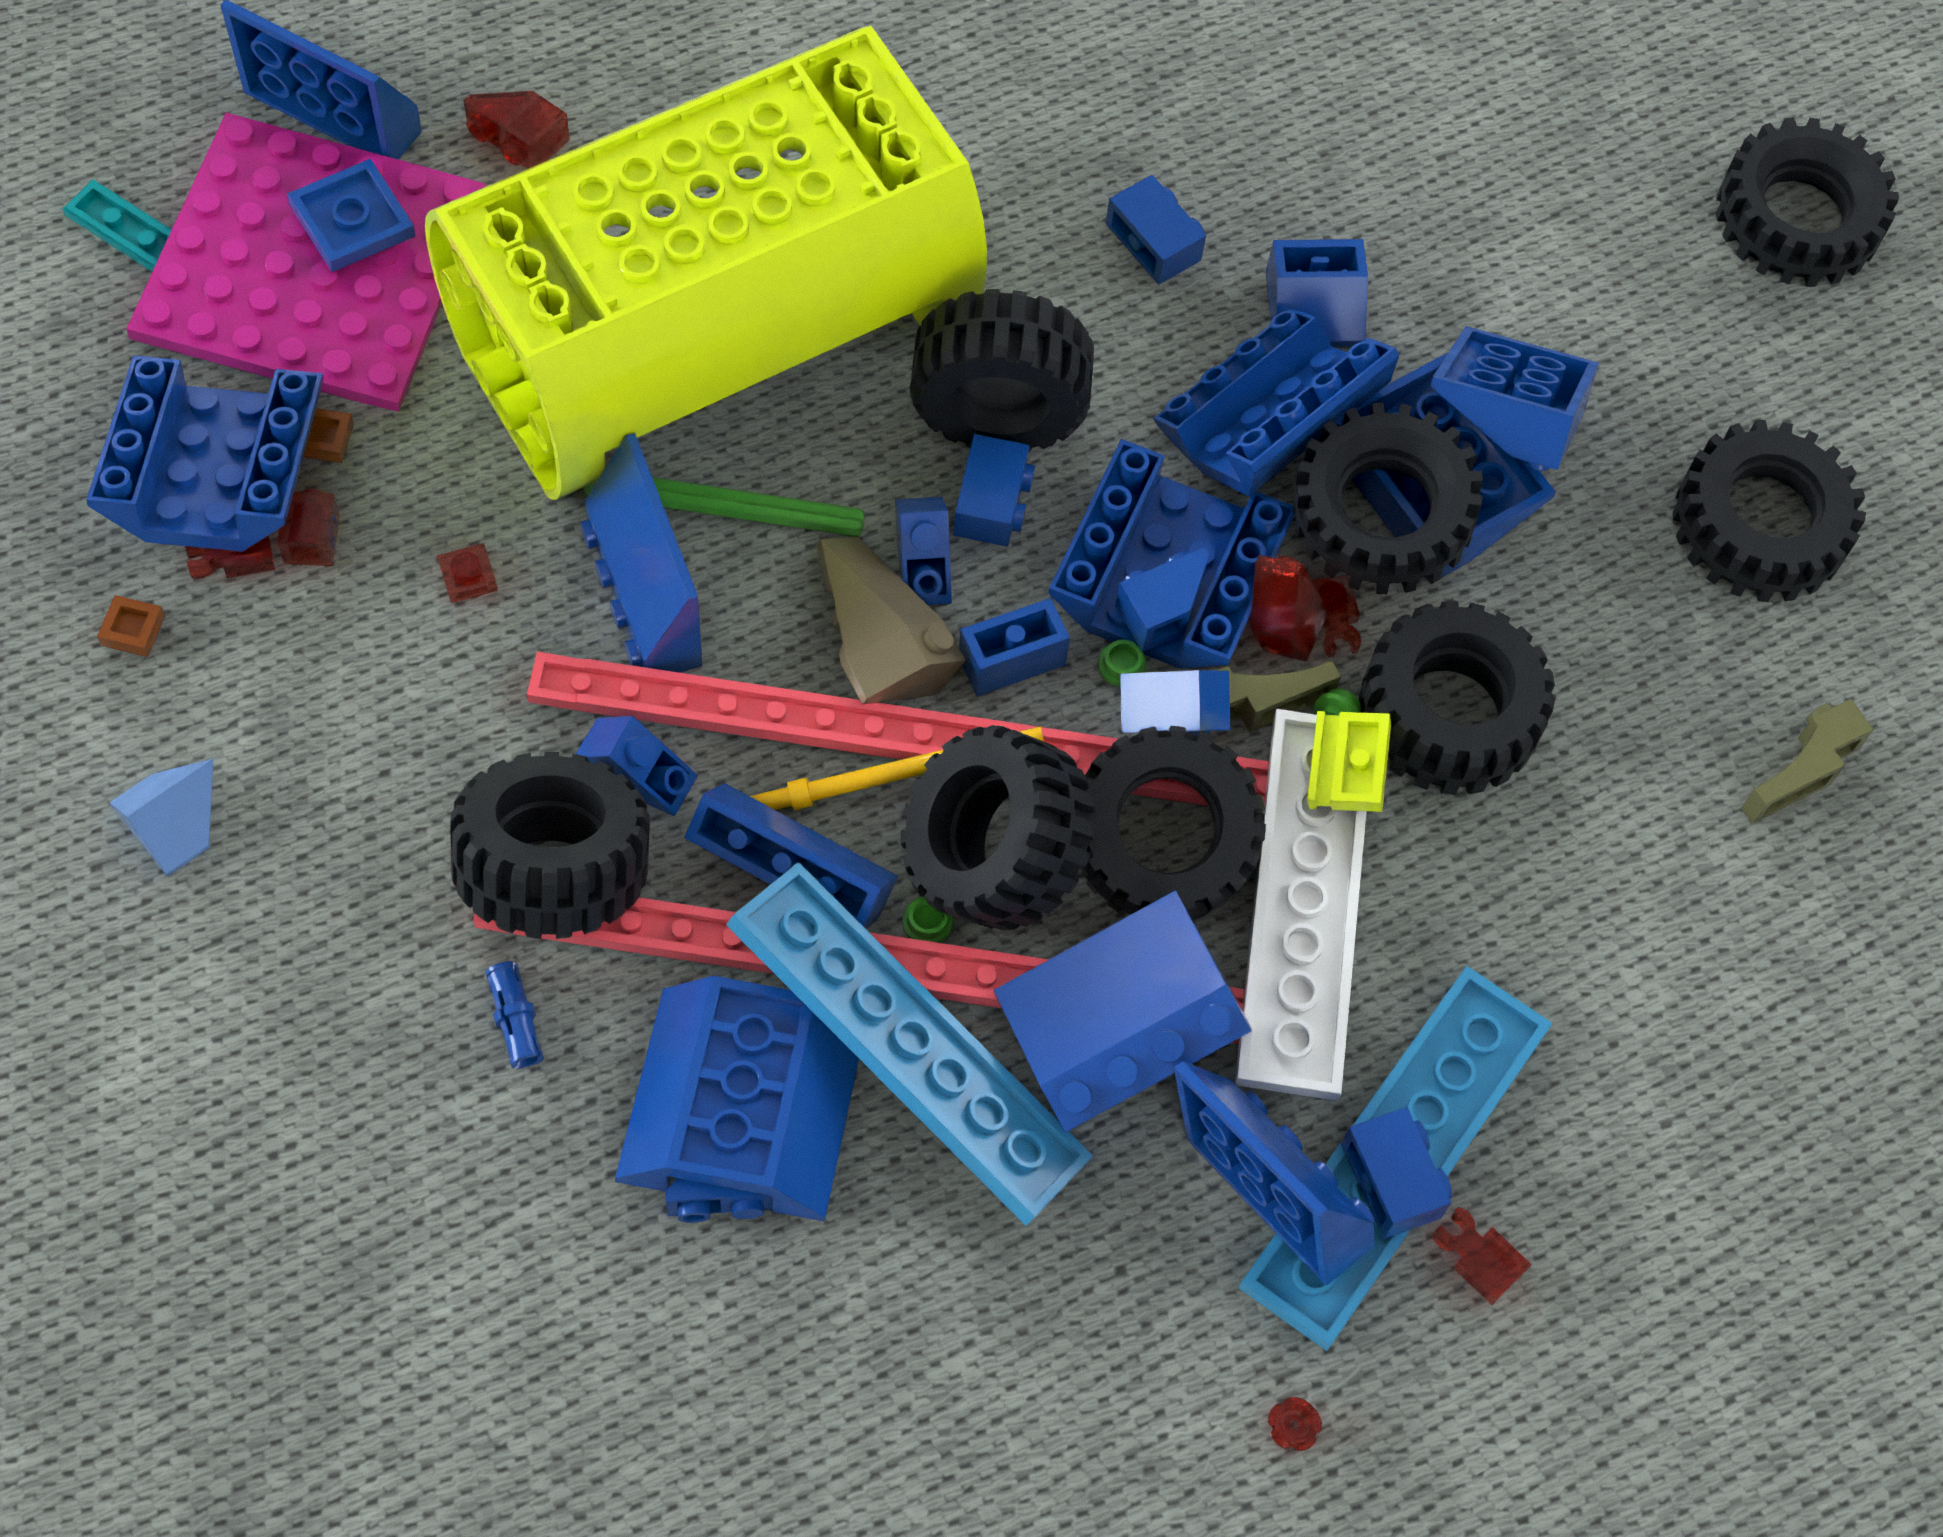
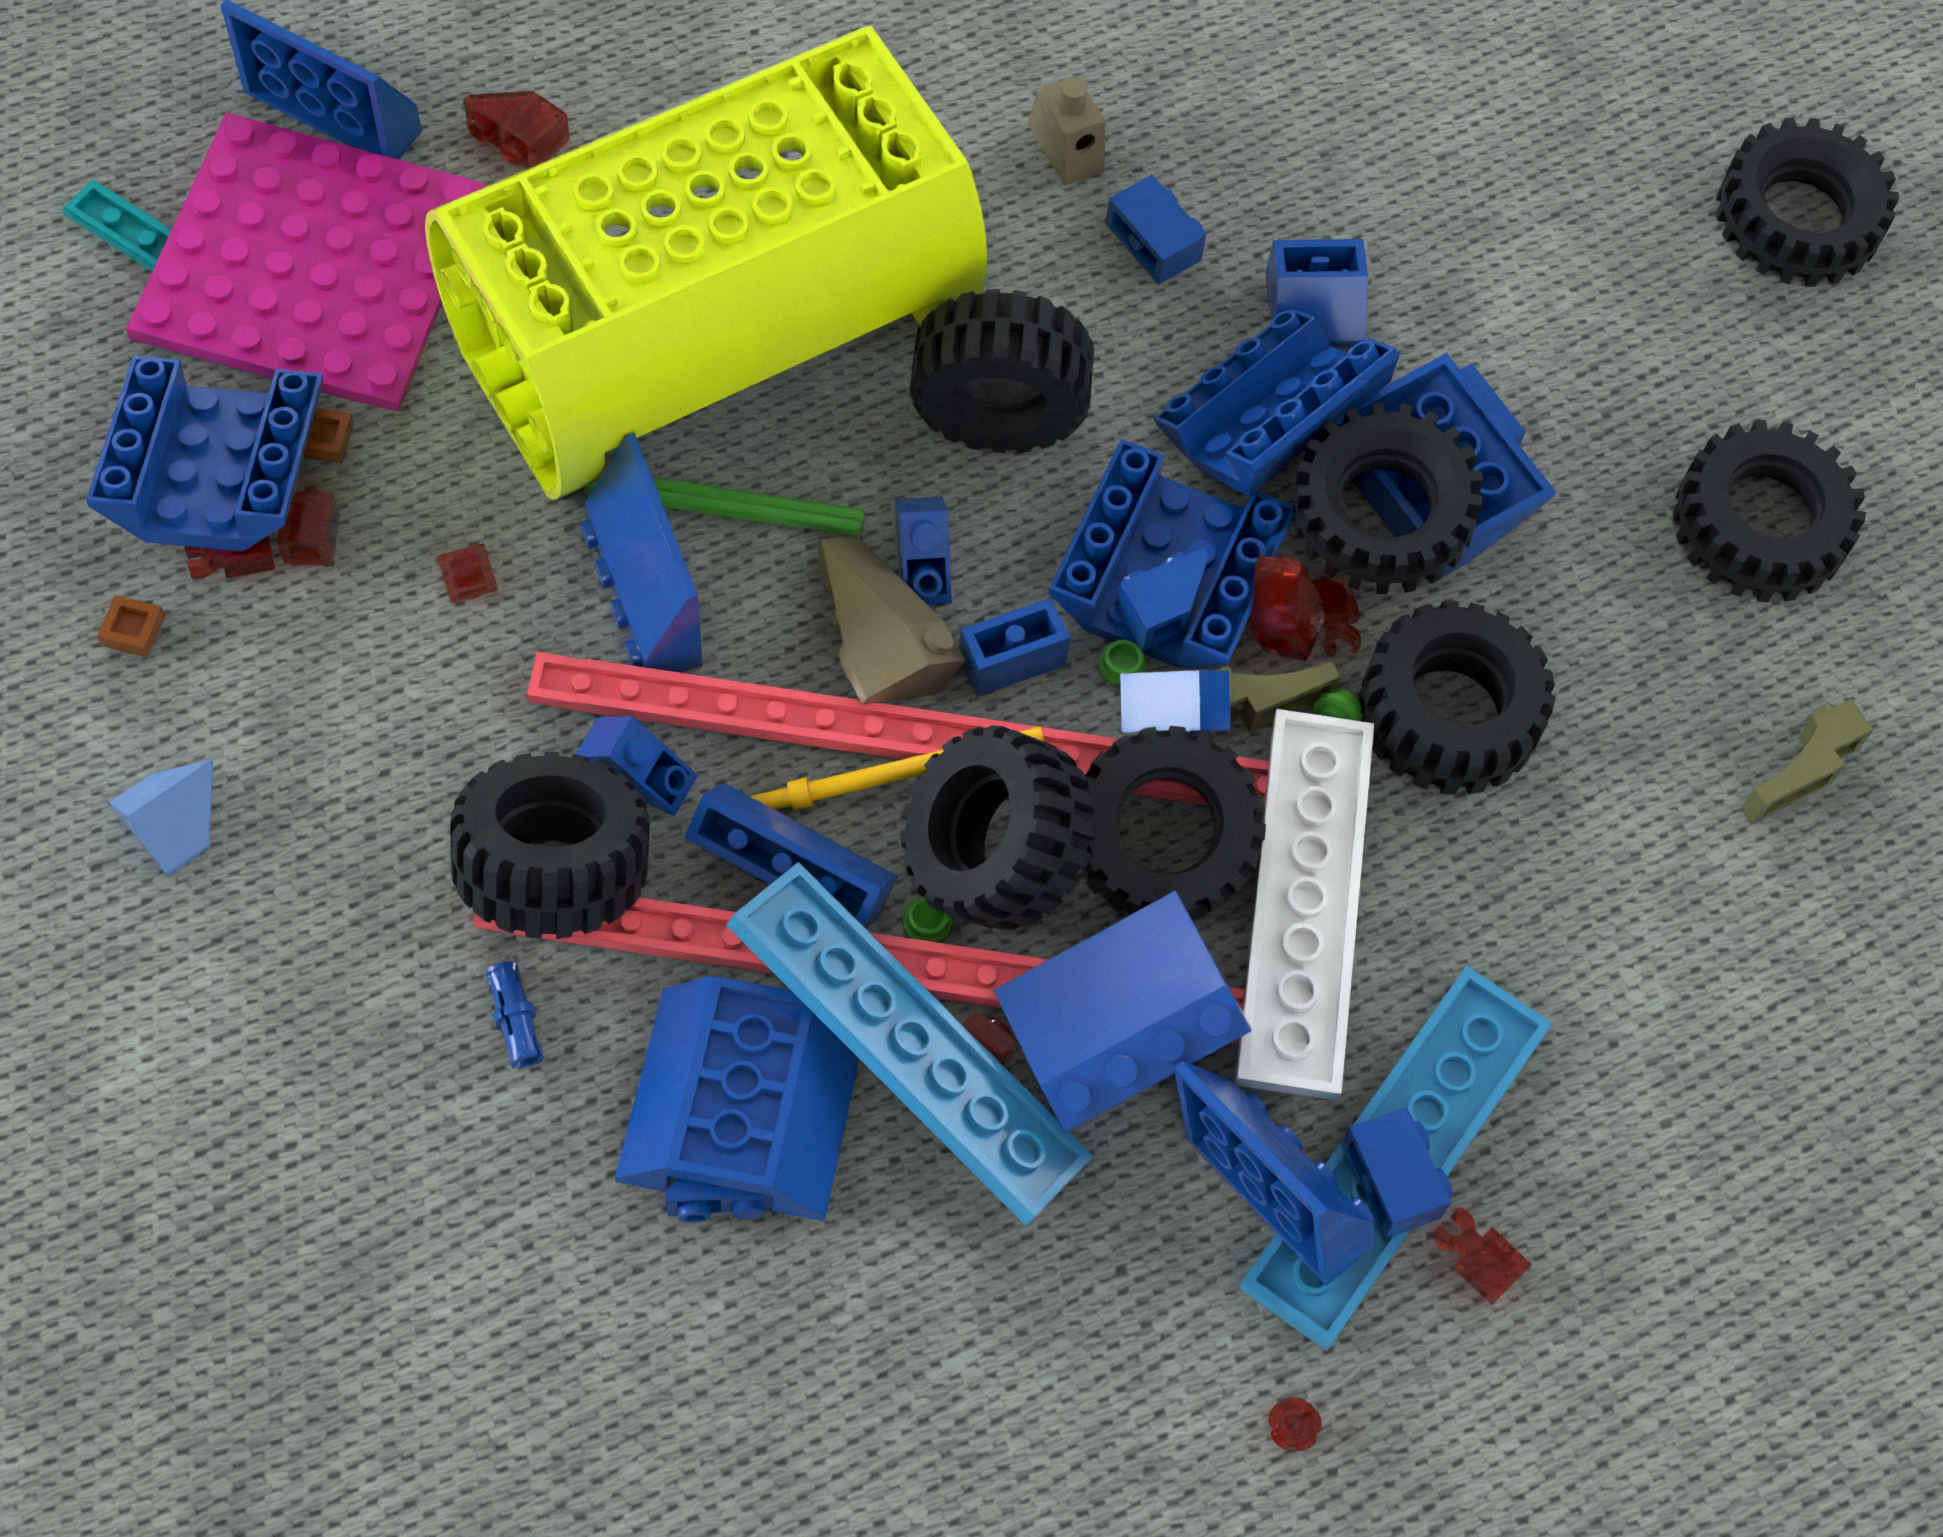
(351, 215): blue plate -> none
(991, 490): blue brick -> none
(992, 1035): none -> clear red plate
(1068, 115): none -> dark tan torso
(1349, 761): neon yellow plate -> none
(1517, 393): blue slope -> none

